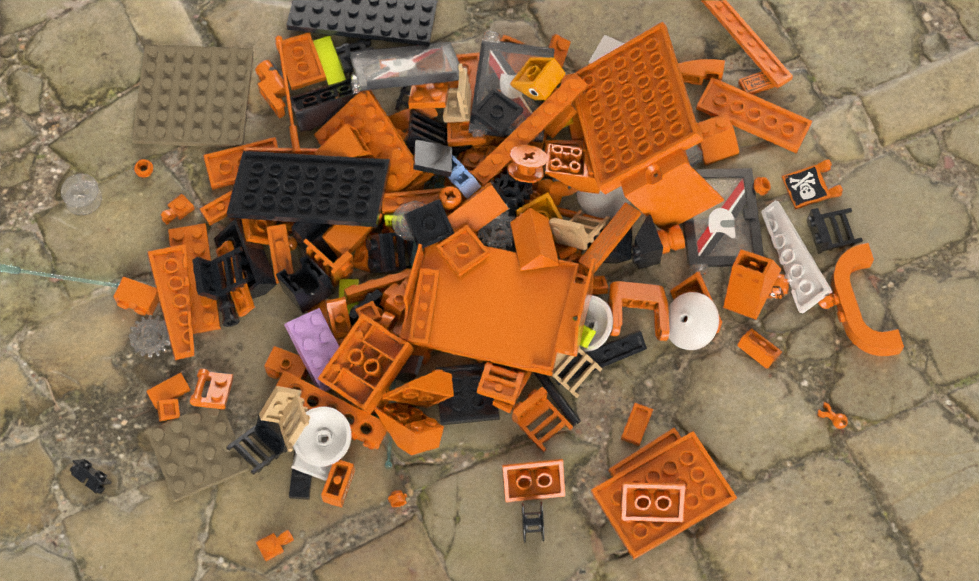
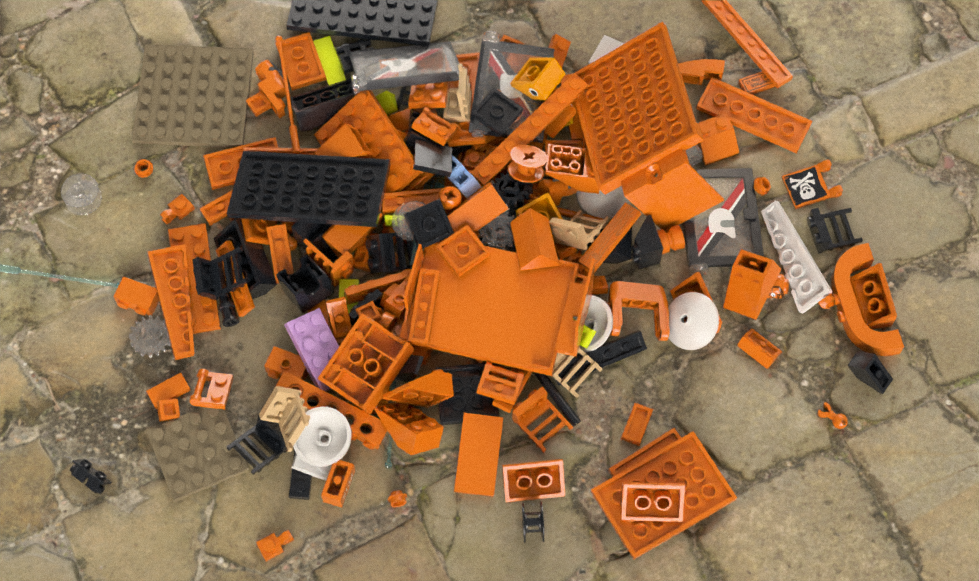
(258, 103): none -> orange plate
(387, 101): none -> neon yellow slope
(434, 127): none -> orange plate
(478, 454): none -> orange tile
(870, 371): none -> black slope
(874, 297): none -> orange slope

